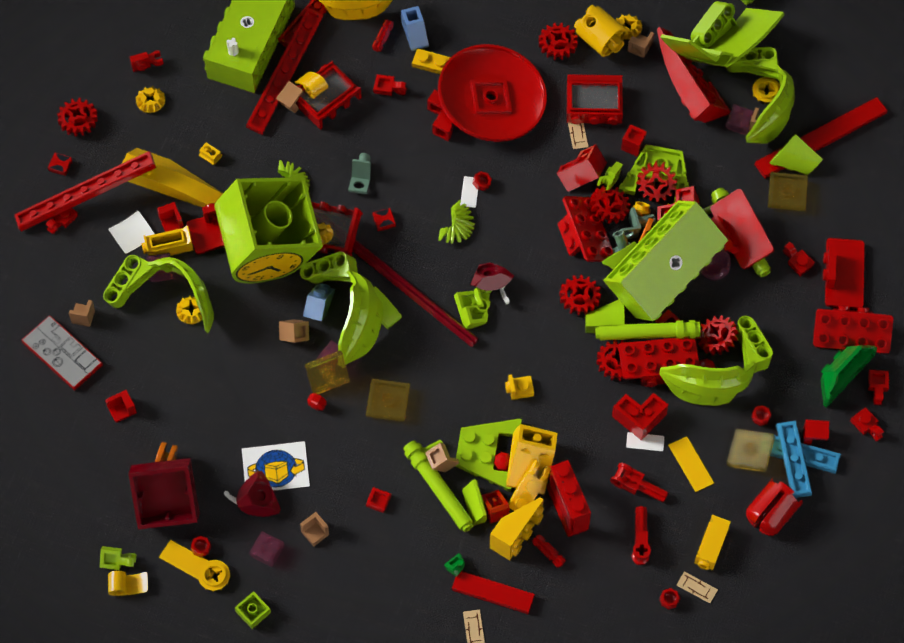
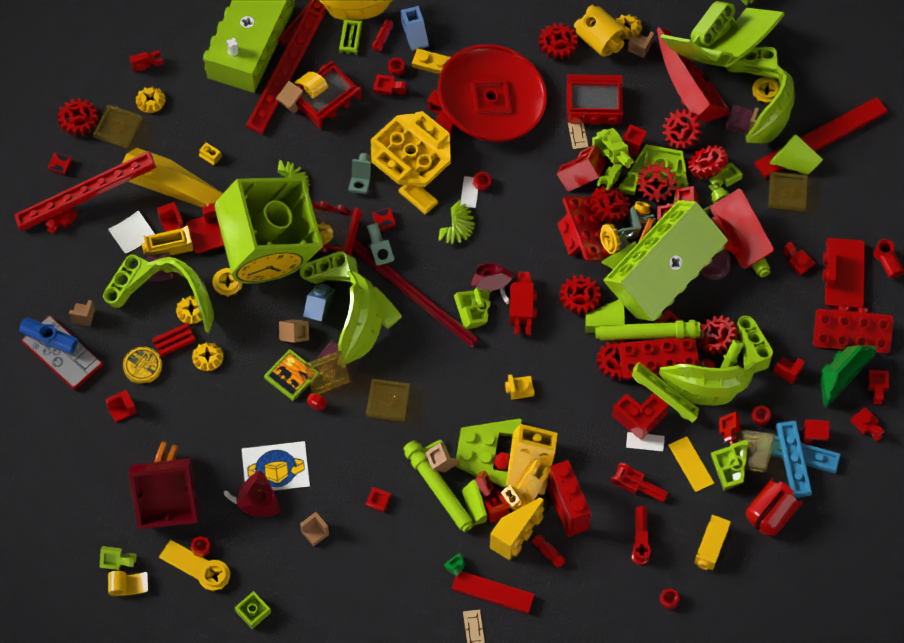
(38, 332): none -> blue piece
(118, 126): none -> clear yellow plate
(142, 365): none -> yellow tile
(174, 336): none -> red tile
(214, 361): none -> yellow gear
(219, 283): none -> yellow gear
(267, 549): clear pink piece -> none
(289, 375): none -> tile
(348, 49): none -> lime tile
(379, 243): none -> sand green bracket
(396, 66): none -> red tile
(411, 134): none -> yellow piece
(419, 197): none -> yellow tile
(484, 483): none -> red tile
(515, 492): none -> yellow piece
(521, 303): none -> red hinge
(610, 238): none -> yellow gear
(613, 147): none -> lime piece
(646, 377): none -> lime plate
(687, 134): none -> red gear
(697, 587): tan sticker -> none
(708, 161): none -> red gear
(728, 176): none -> lime plate
(729, 426): none -> red plate
(731, 464): none -> lime slope
(732, 354): none -> lime axle
(788, 370): none -> red panel
(888, 259): none -> red piece

